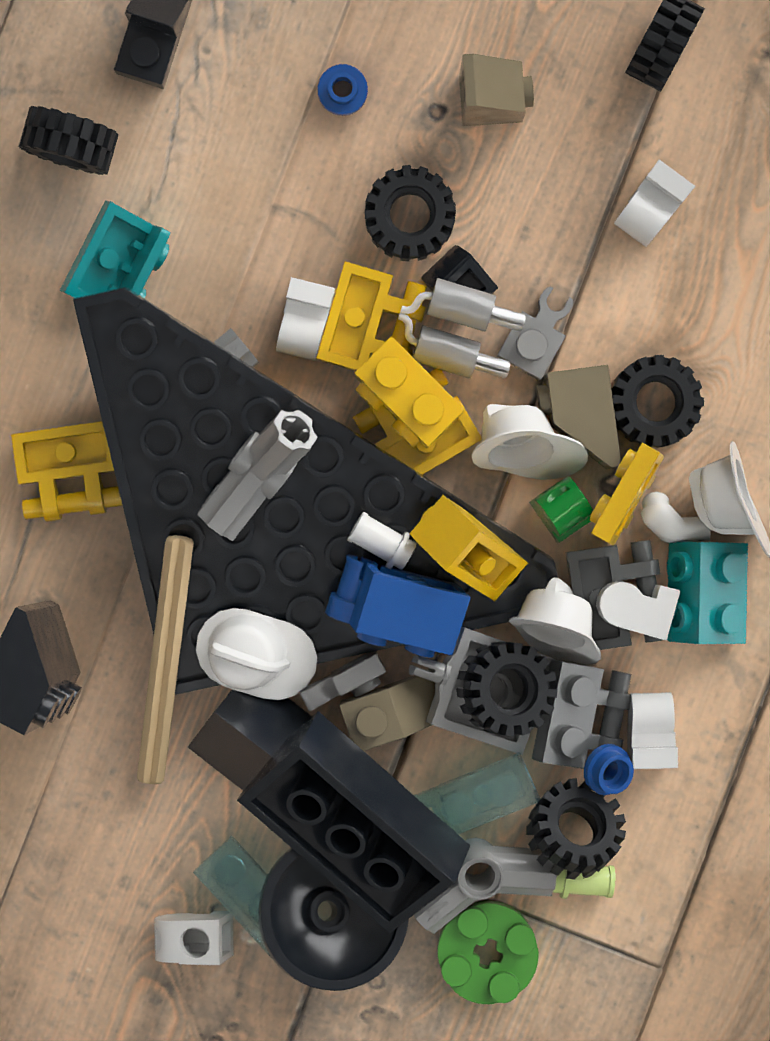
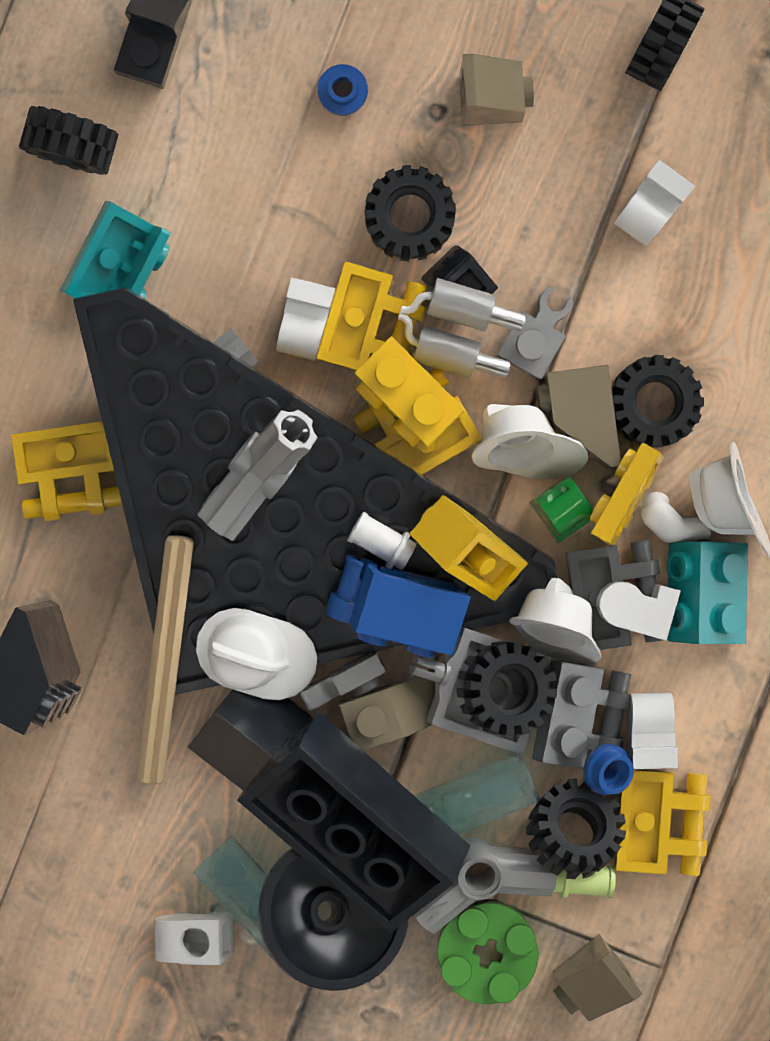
(595, 981): none -> dark tan slope
(648, 818): none -> yellow plate

